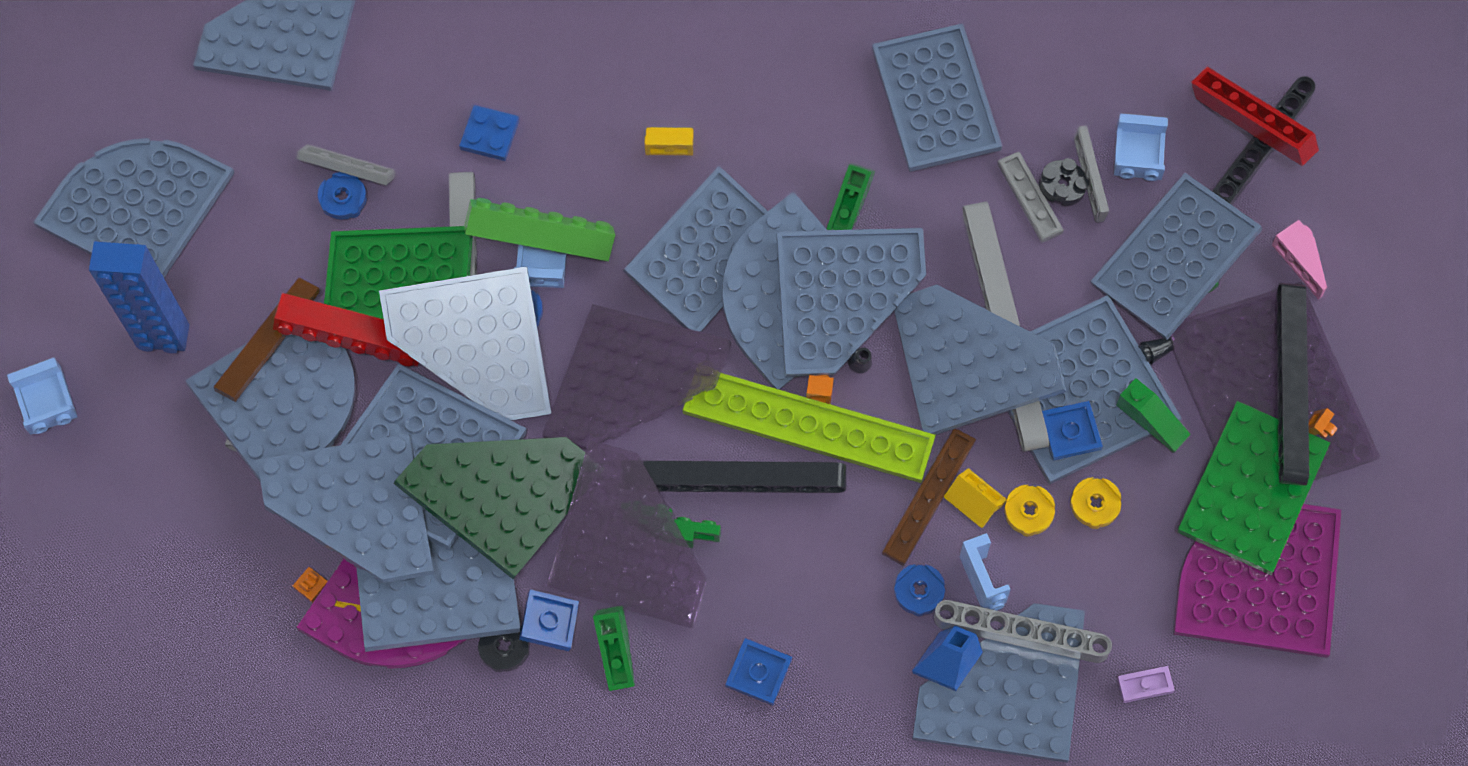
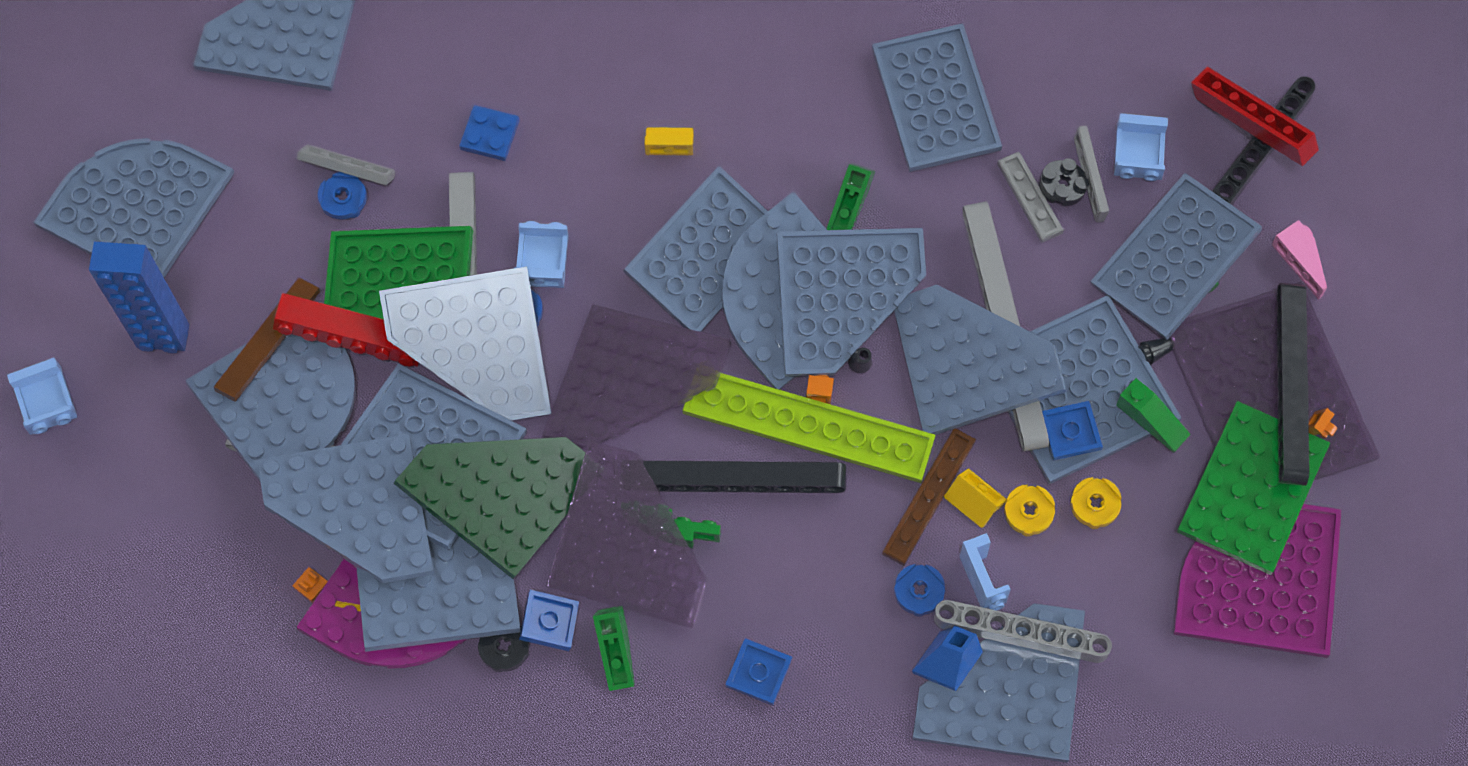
(539, 229): bright green brick -> none
(1145, 684): lavender plate -> none

